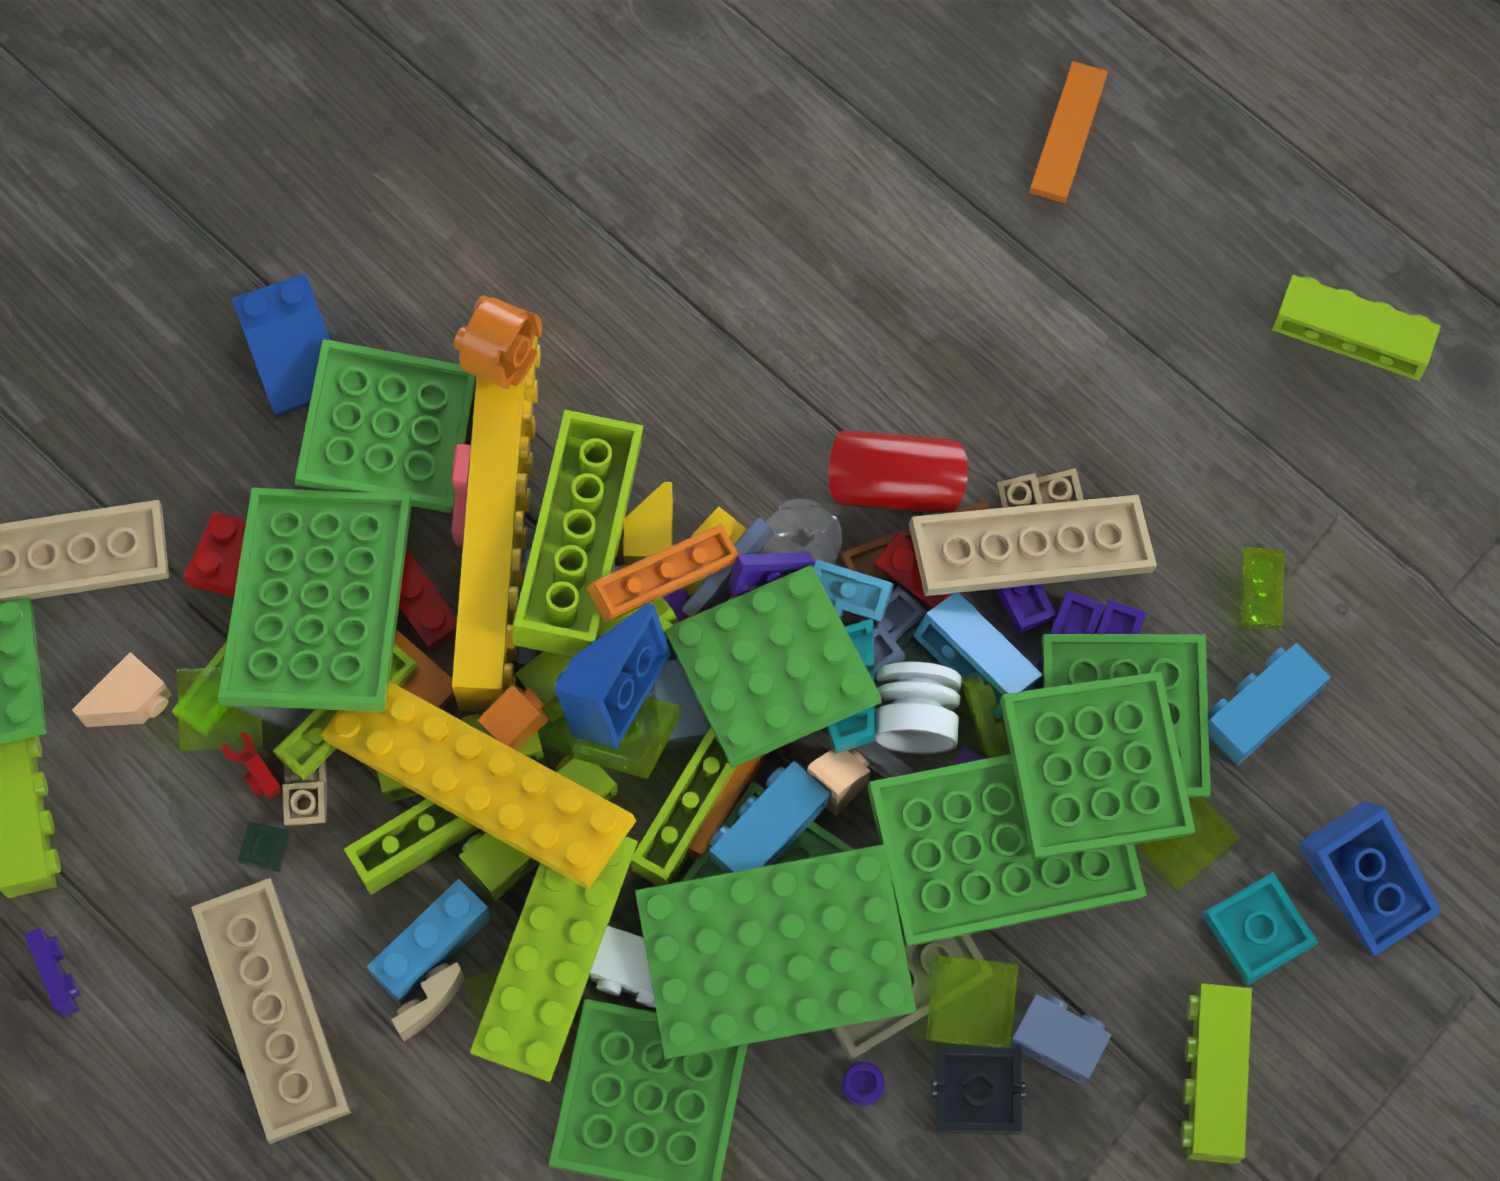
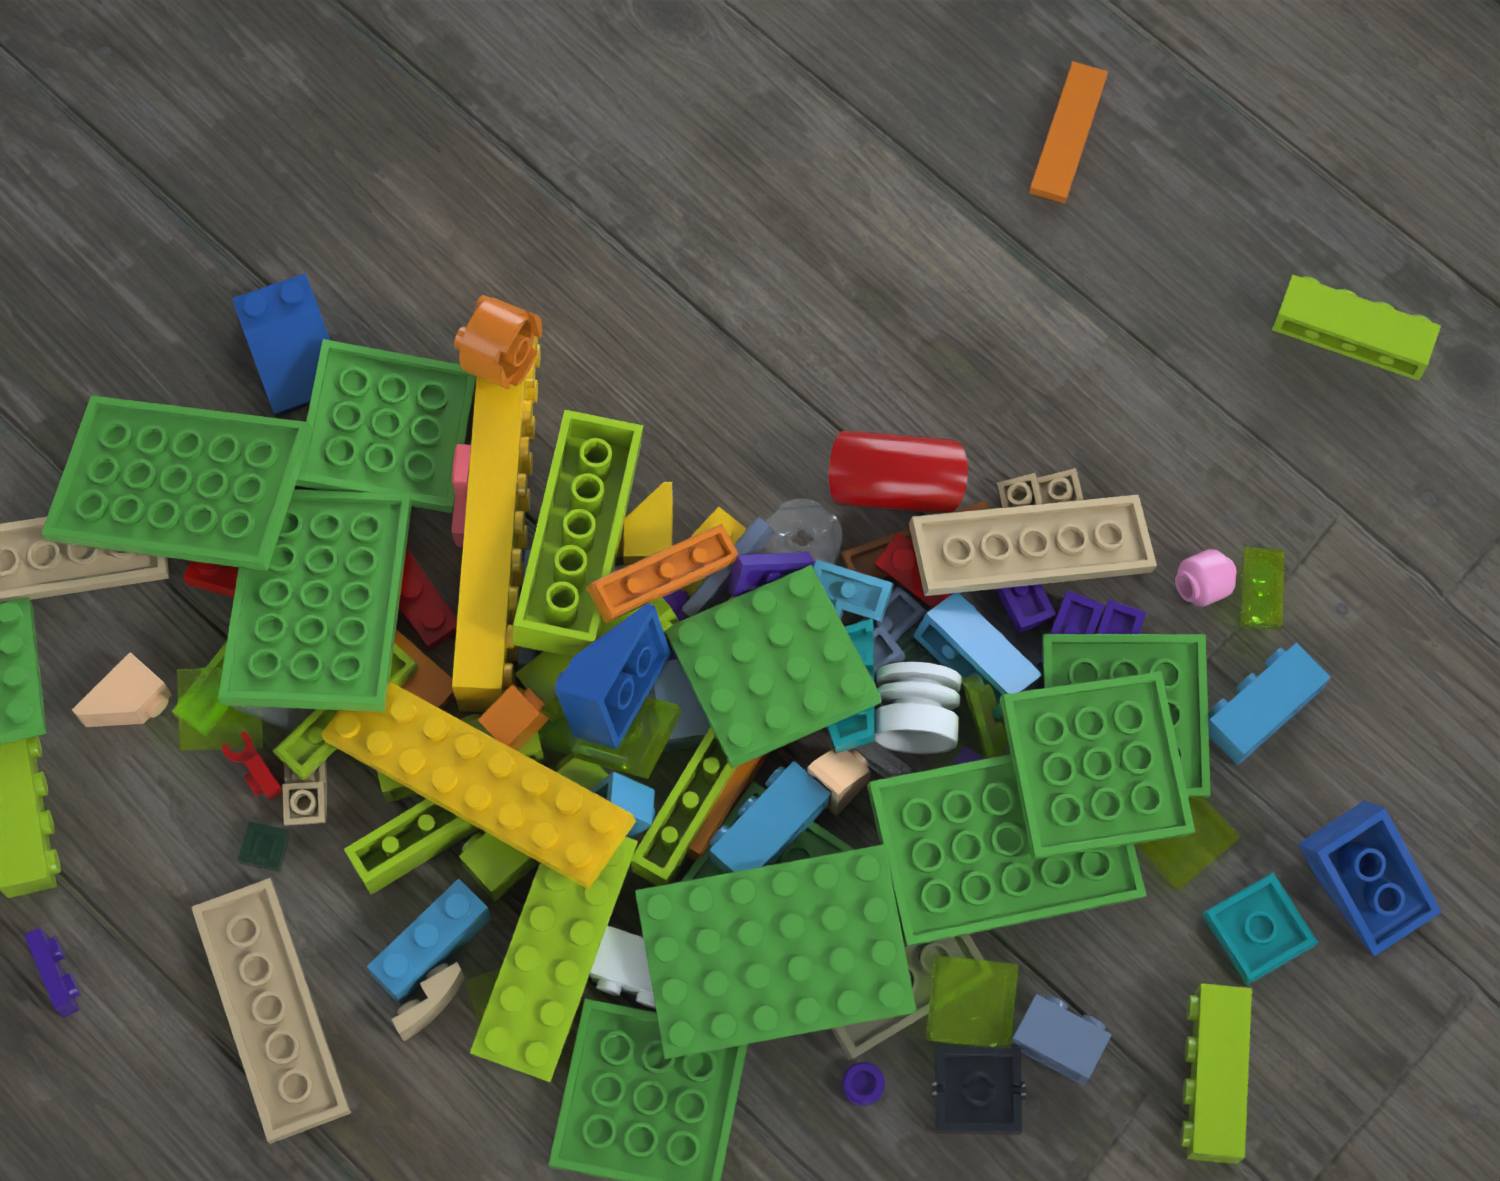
(178, 482): none -> bright green plate
(631, 797): none -> dark azure brick
(1206, 578): none -> bright pink head

